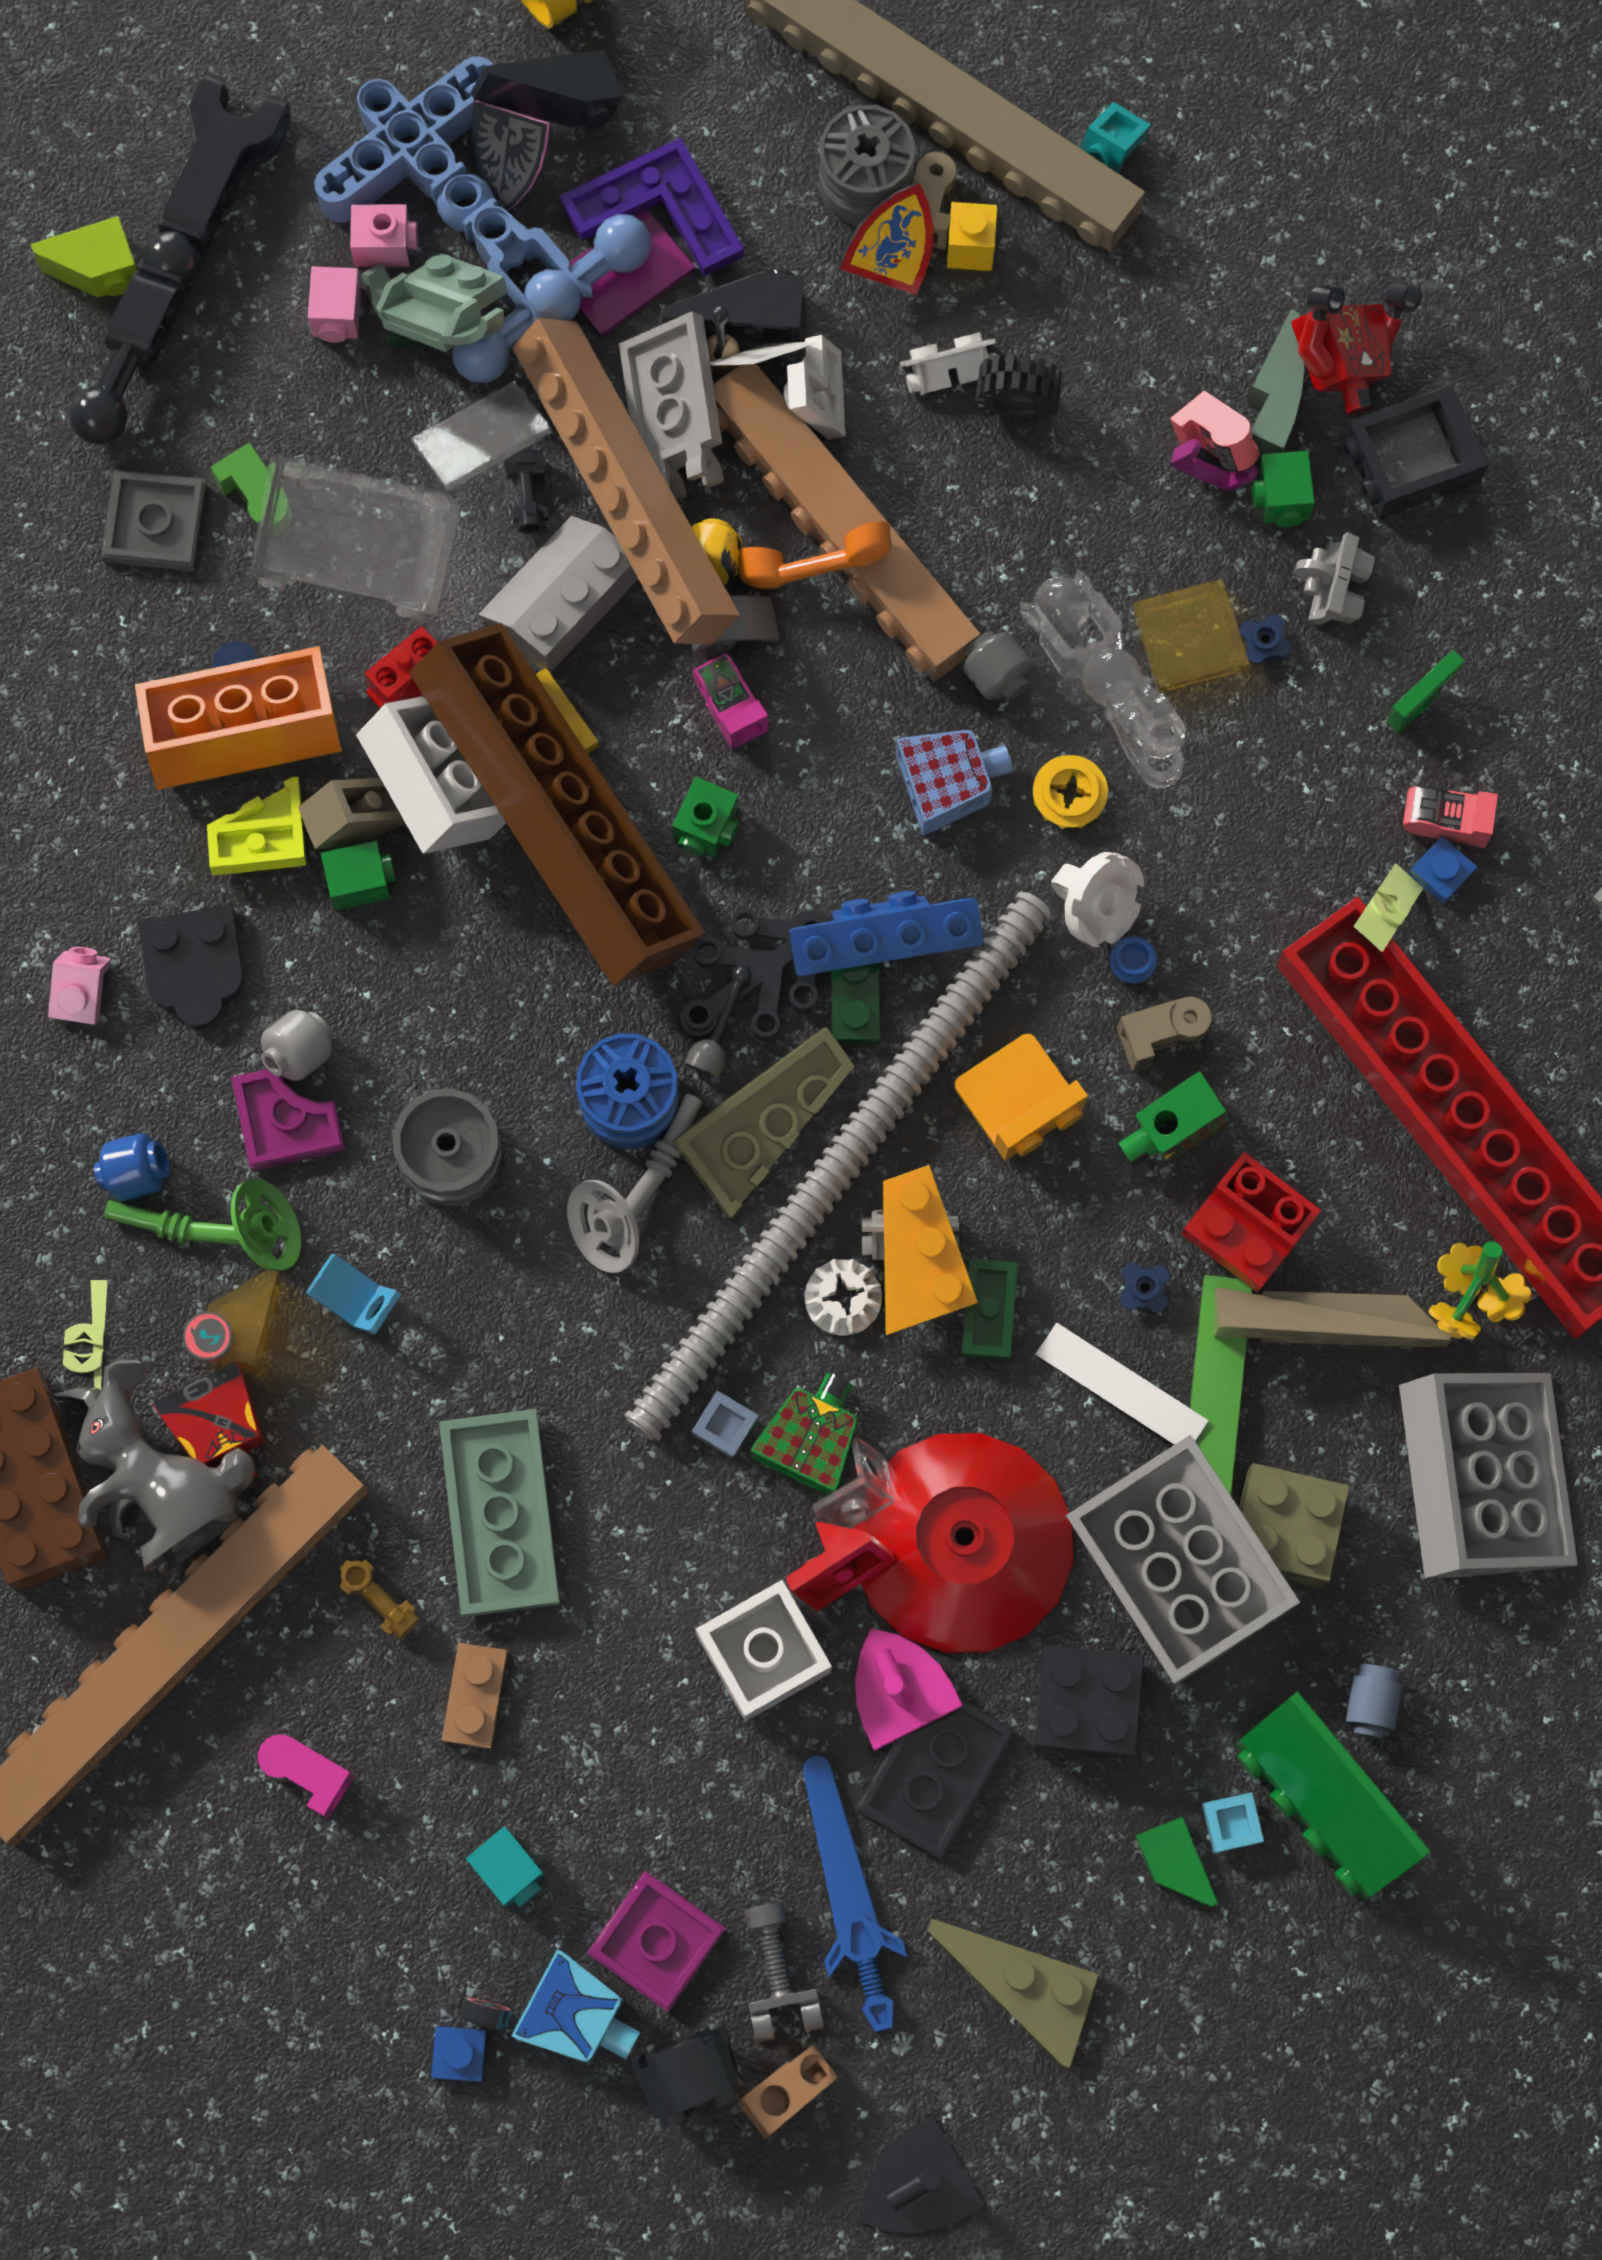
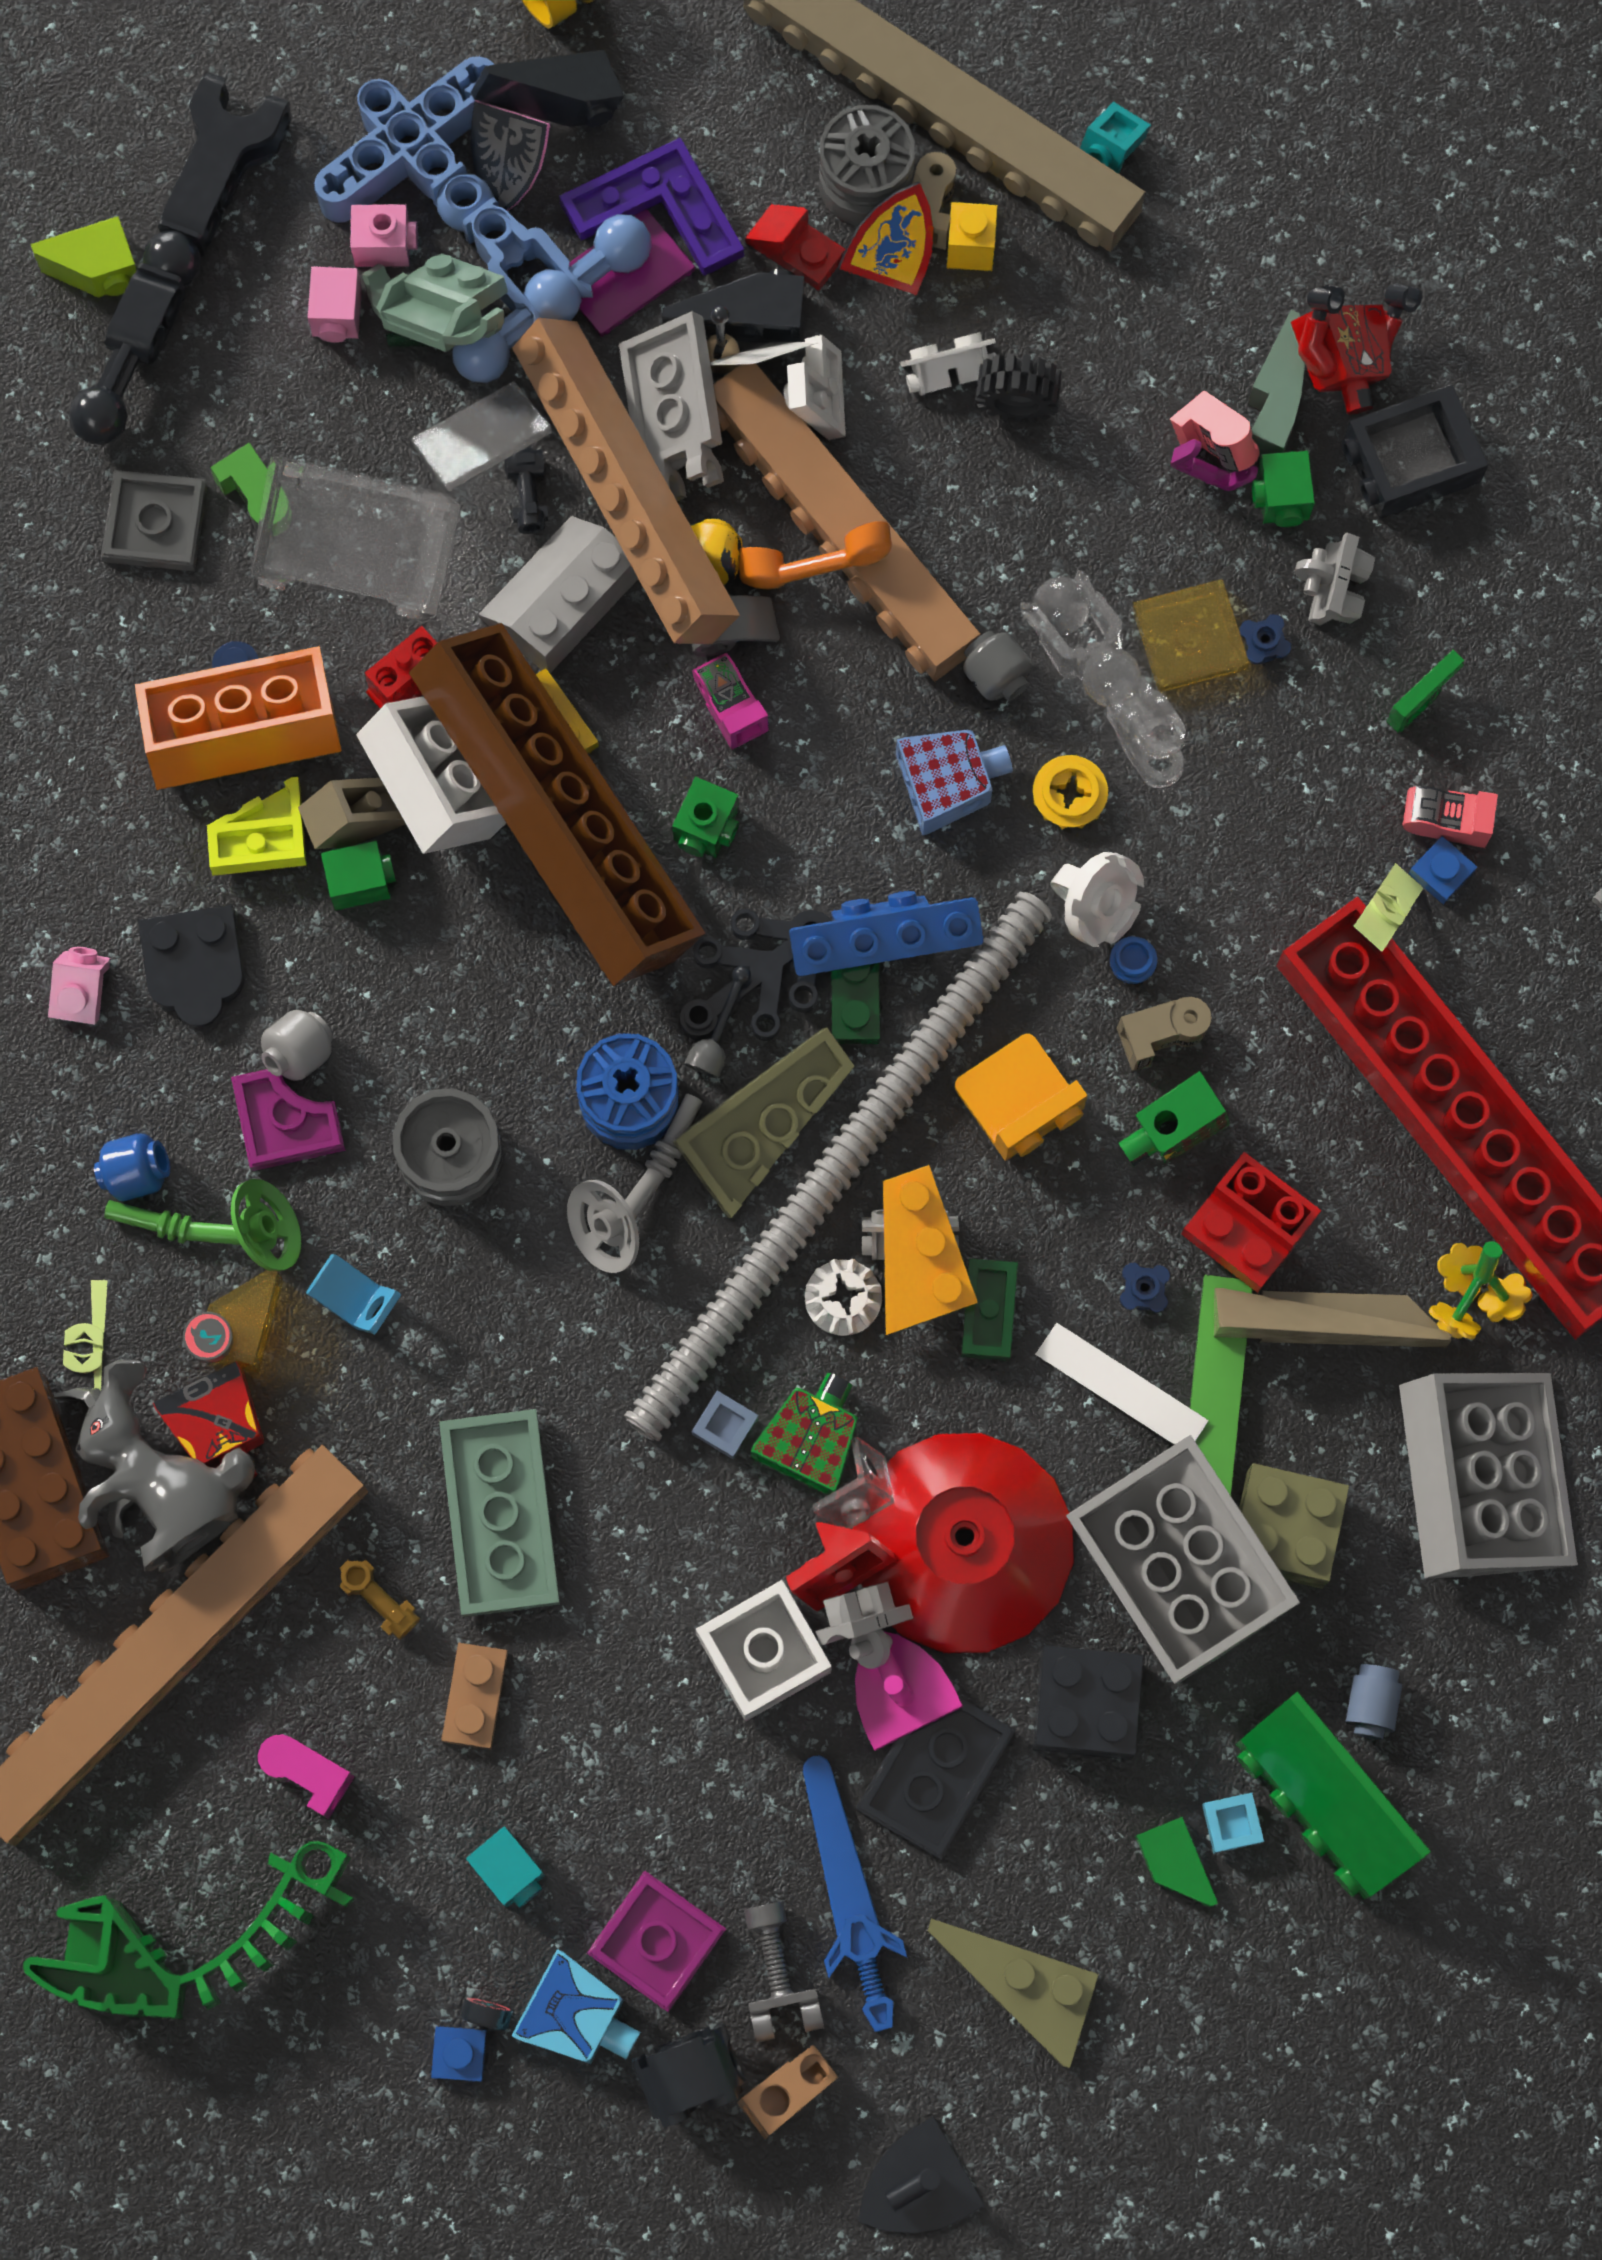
(120, 1973): none -> green piece
(795, 245): none -> red slope
(869, 1642): none -> light grey hips

